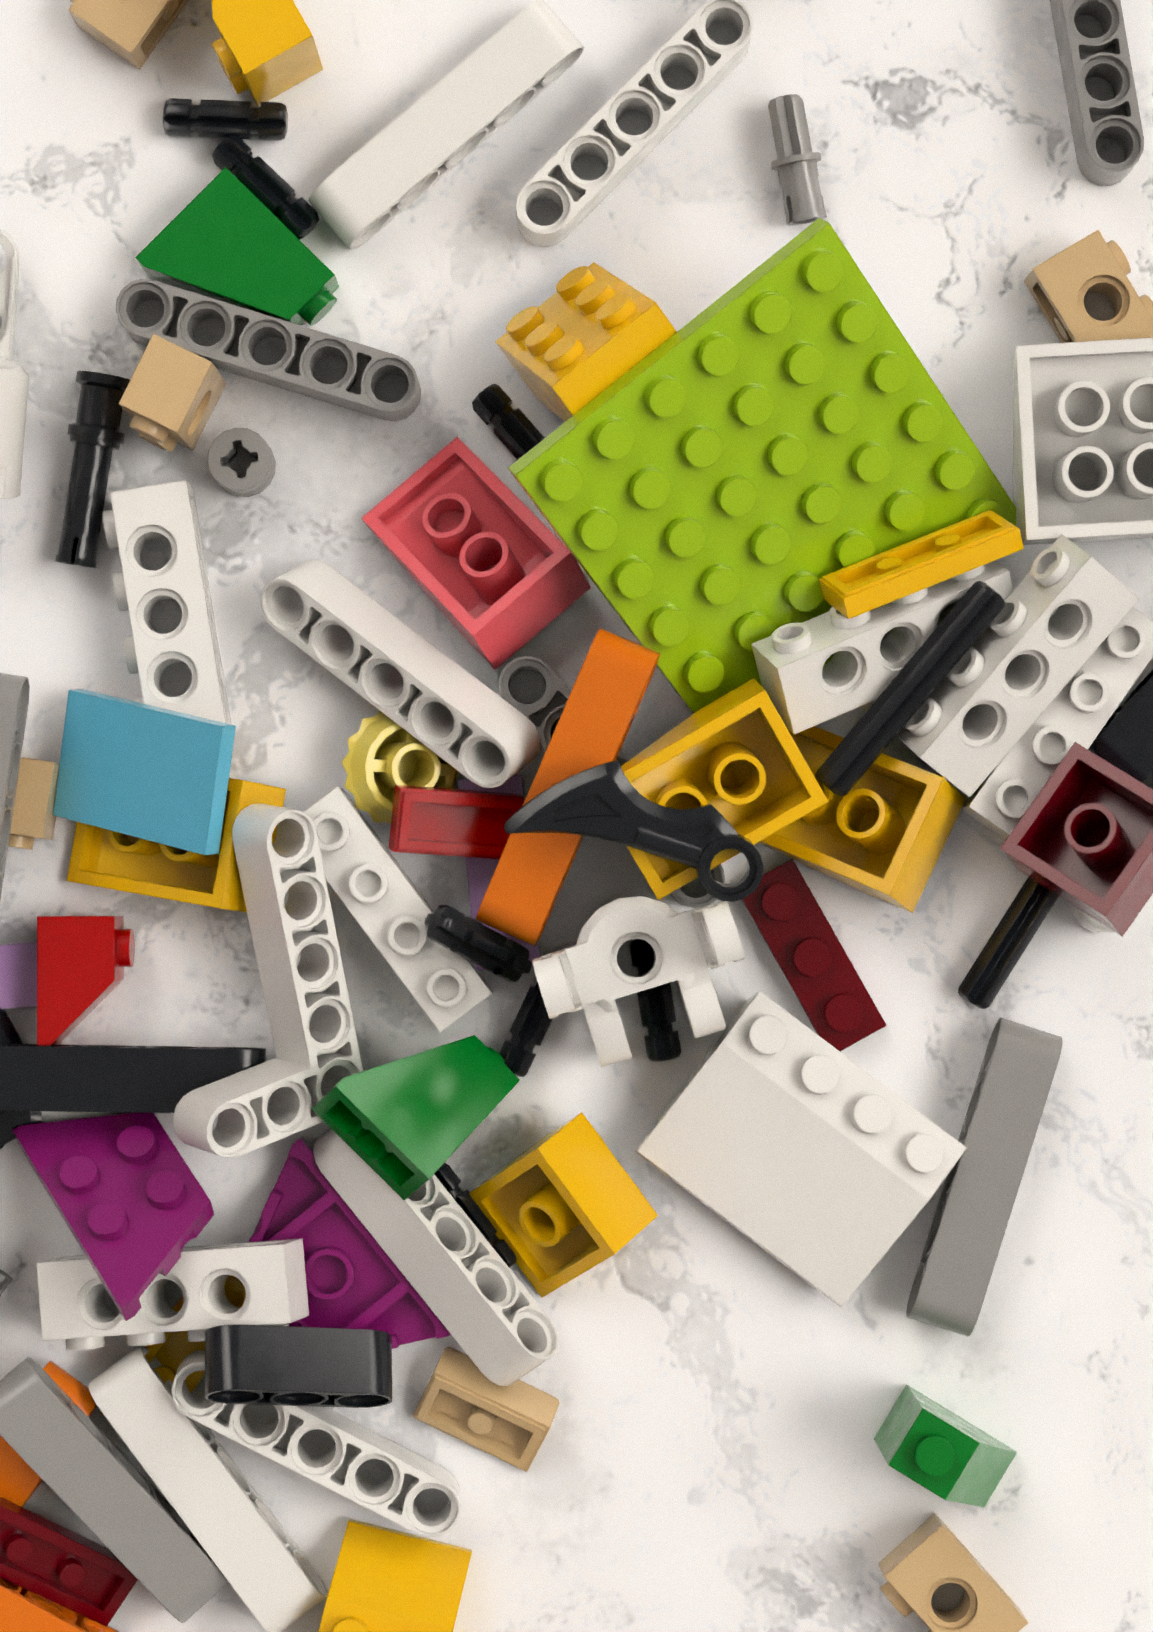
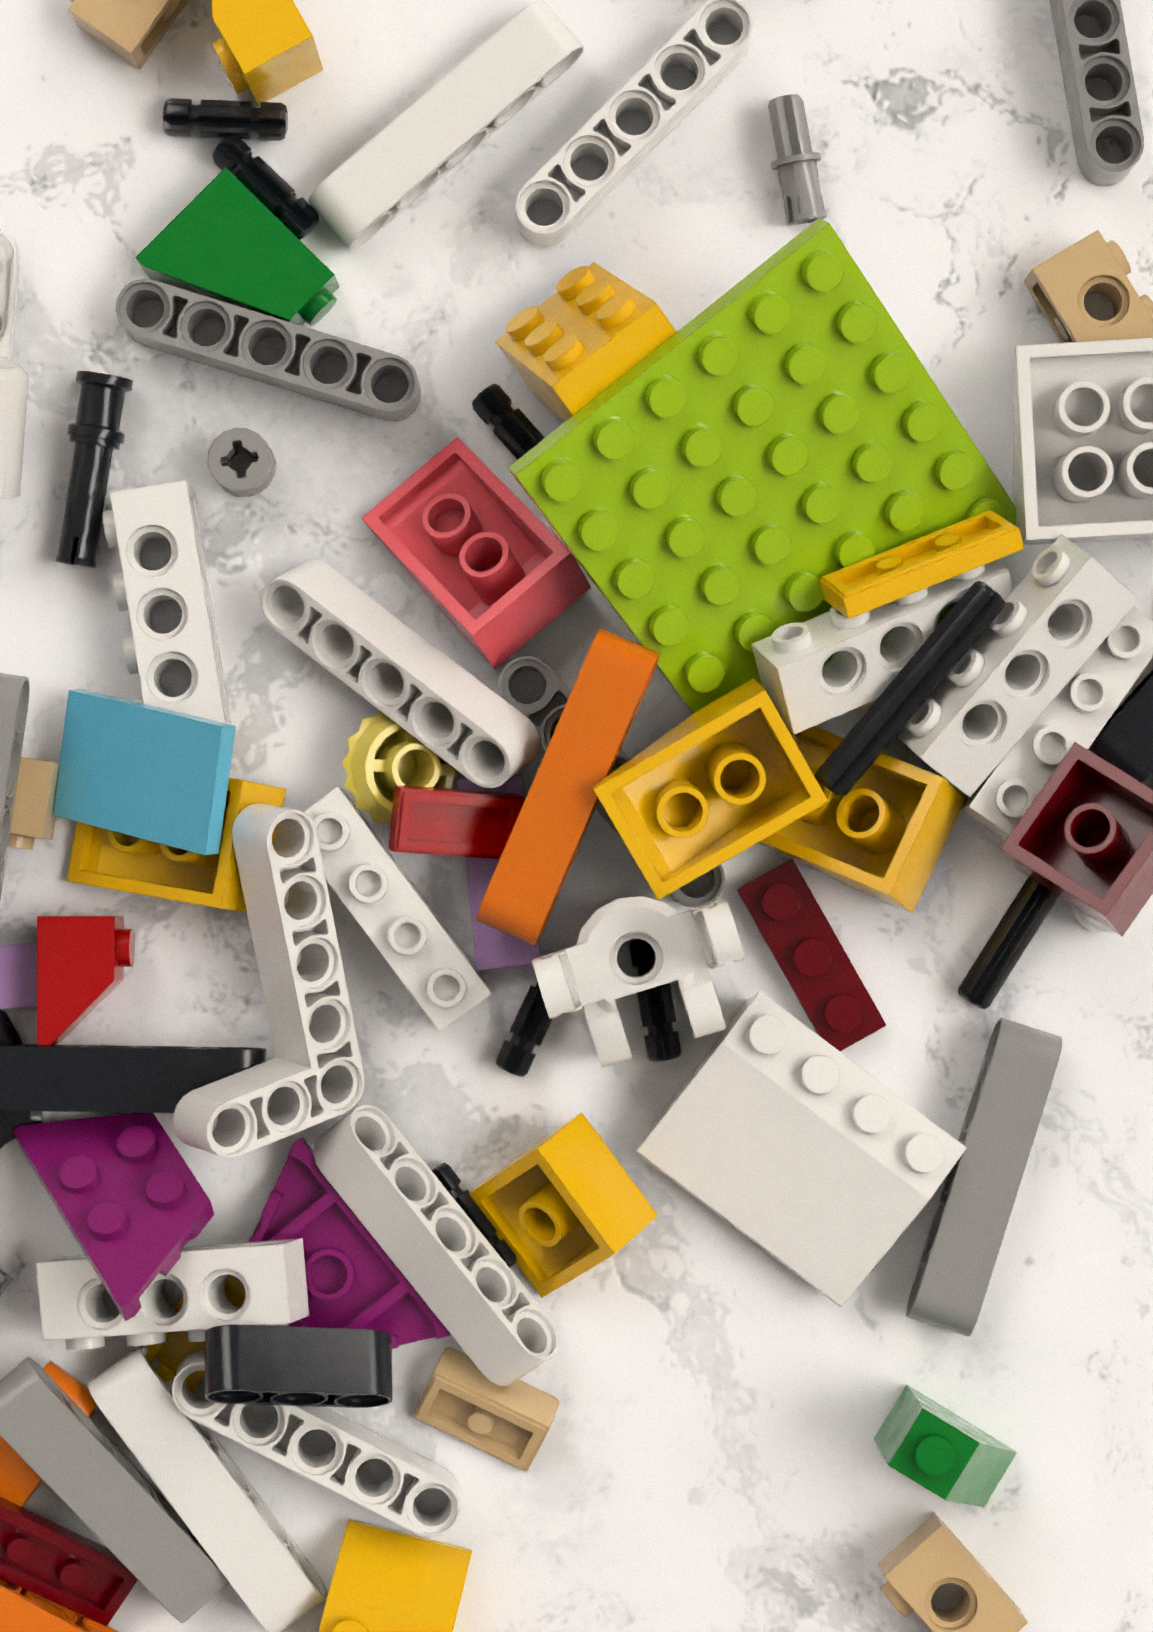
(171, 395): tan brick -> none
(417, 1109): green slope -> none
(478, 943): black axle -> none
(608, 807): black piece -> none

